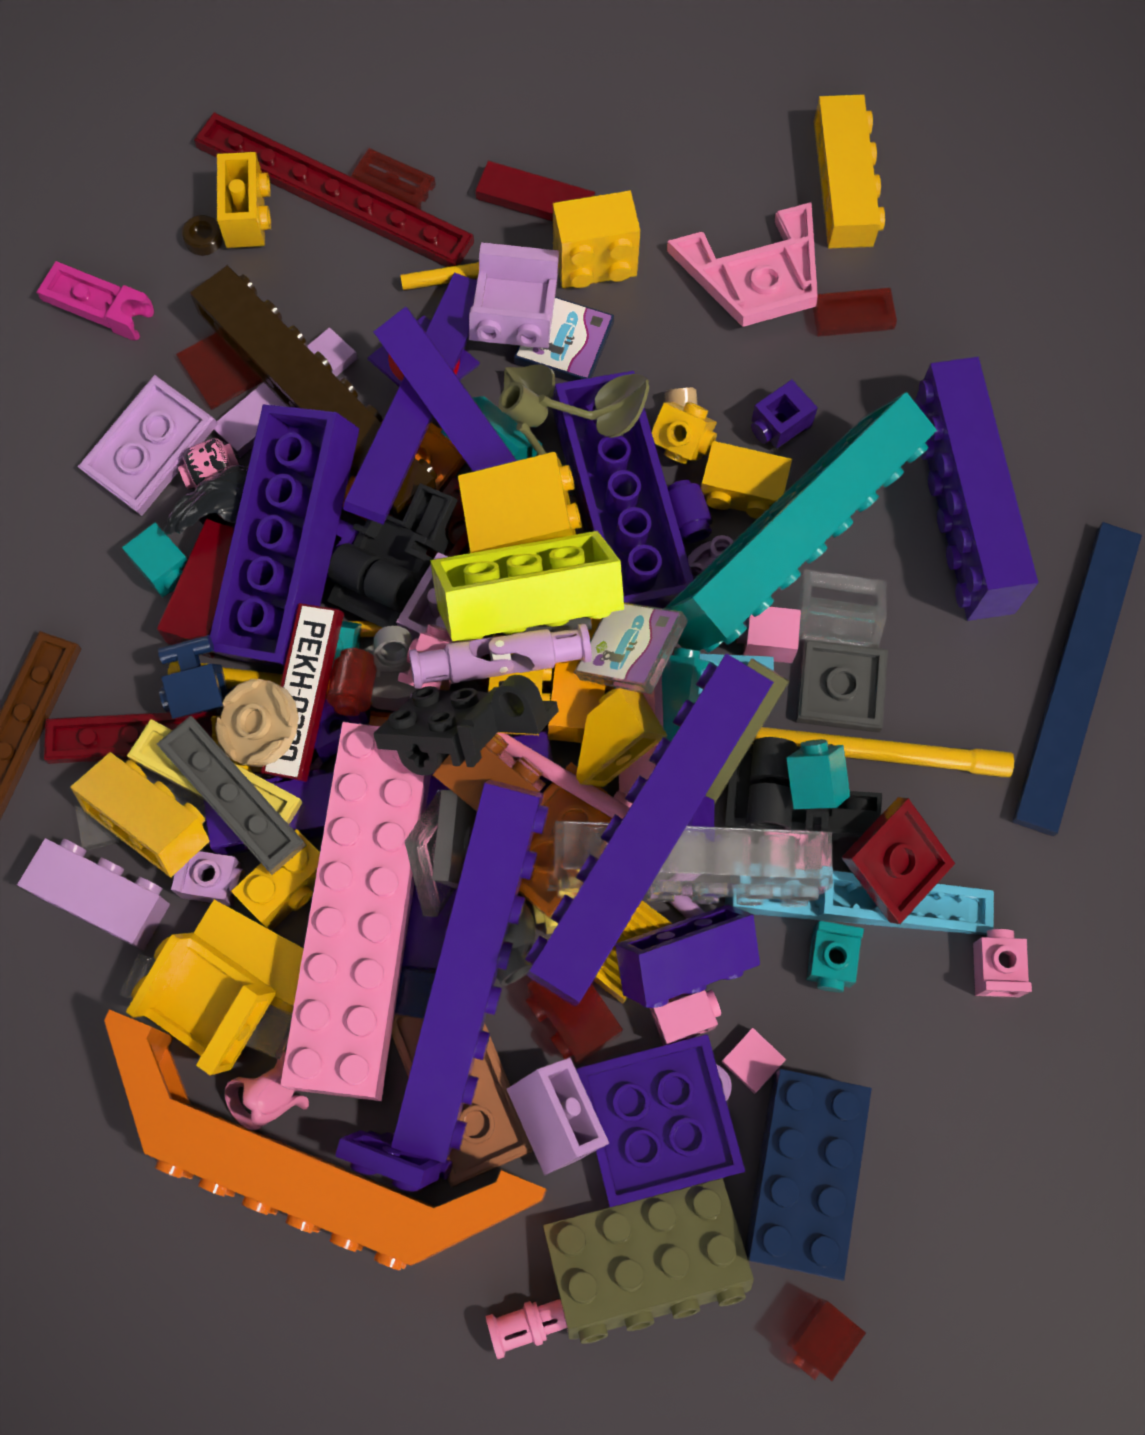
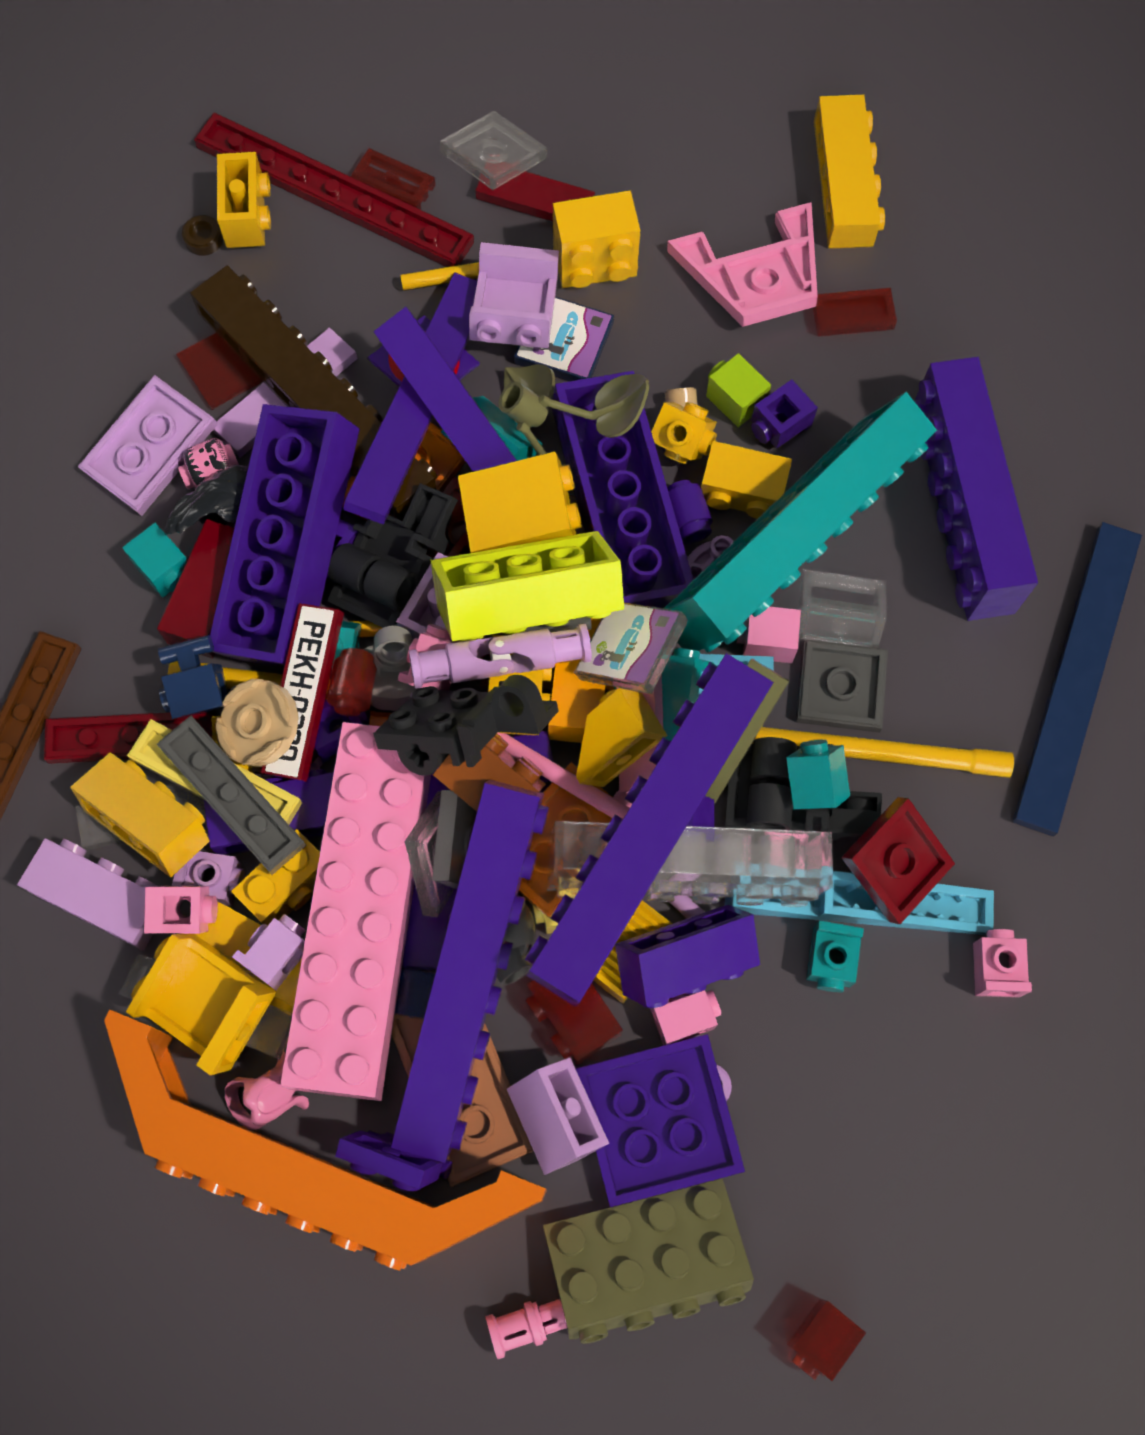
(95, 299): dark pink plate -> none
(164, 913): none -> bright pink brick
(274, 951): none -> lavender brick
(493, 150): none -> clear tile
(736, 388): none -> lime brick
(753, 1060): bright pink tile -> none
(808, 1174): dark blue brick -> none

